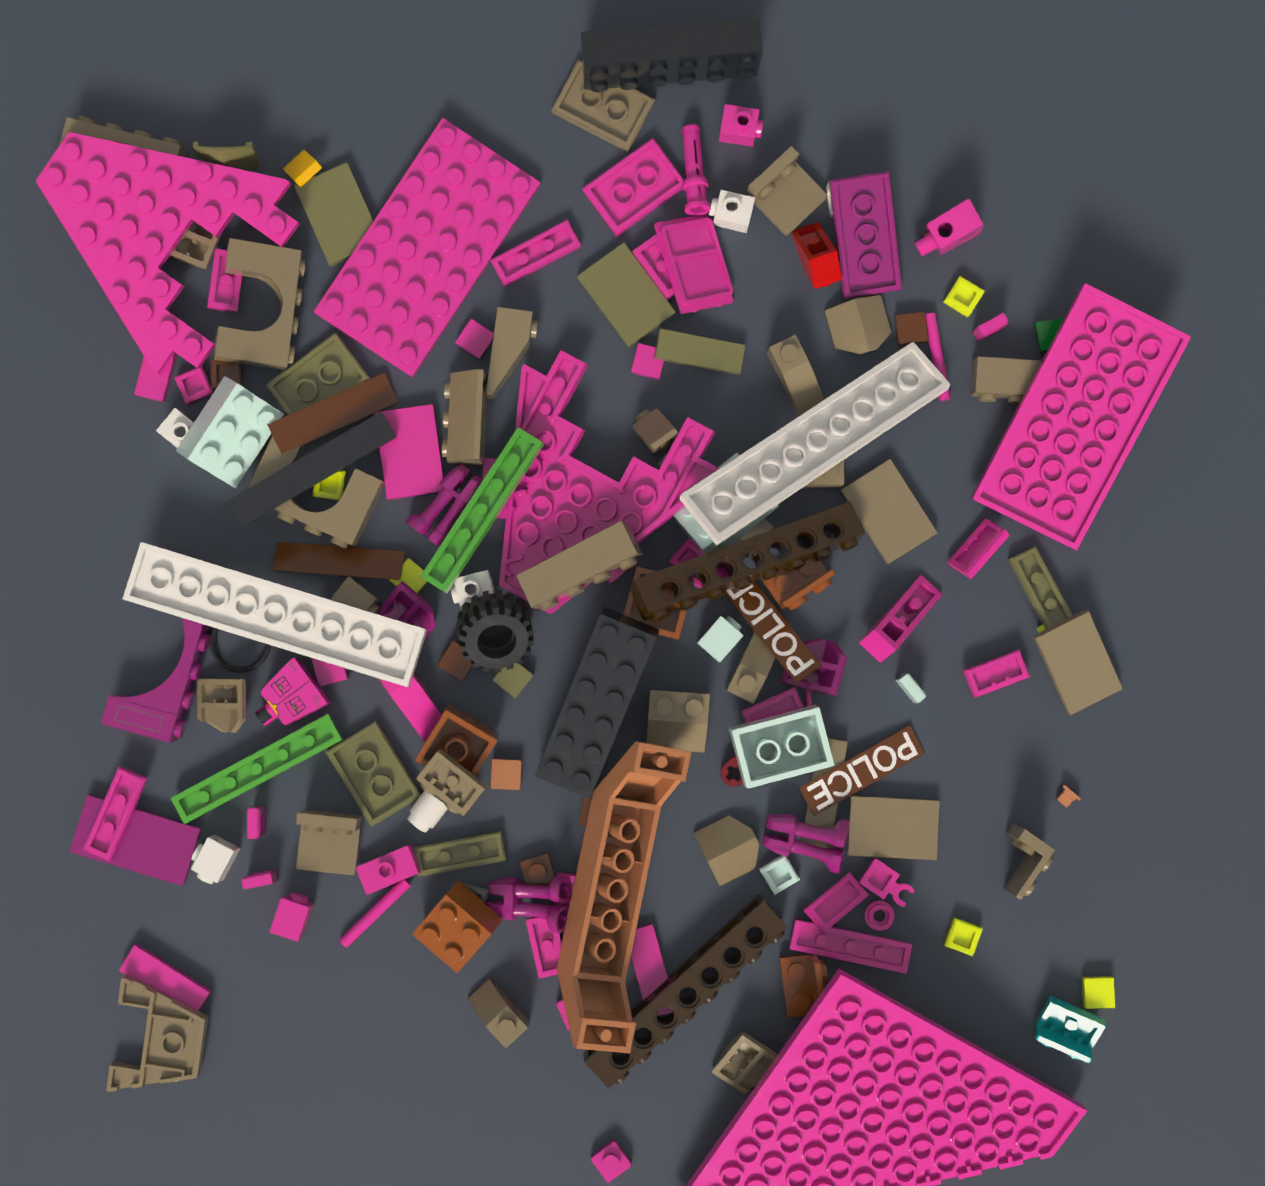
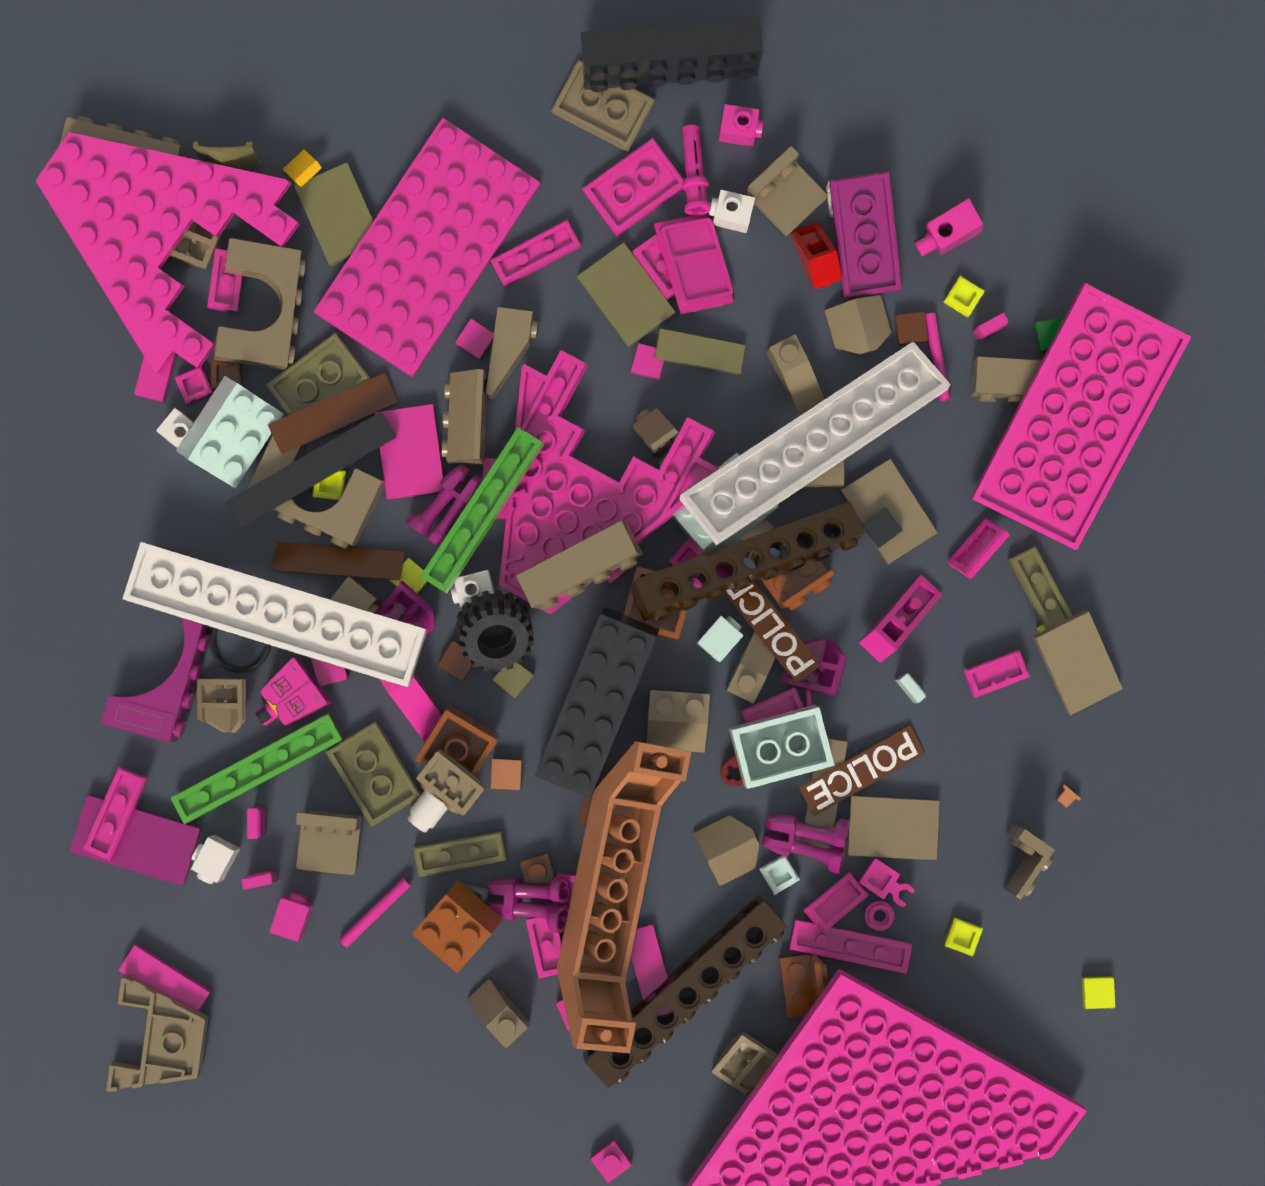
(388, 869): dark pink plate -> none
(881, 527): none -> black tile
(1068, 1029): teal bracket -> none

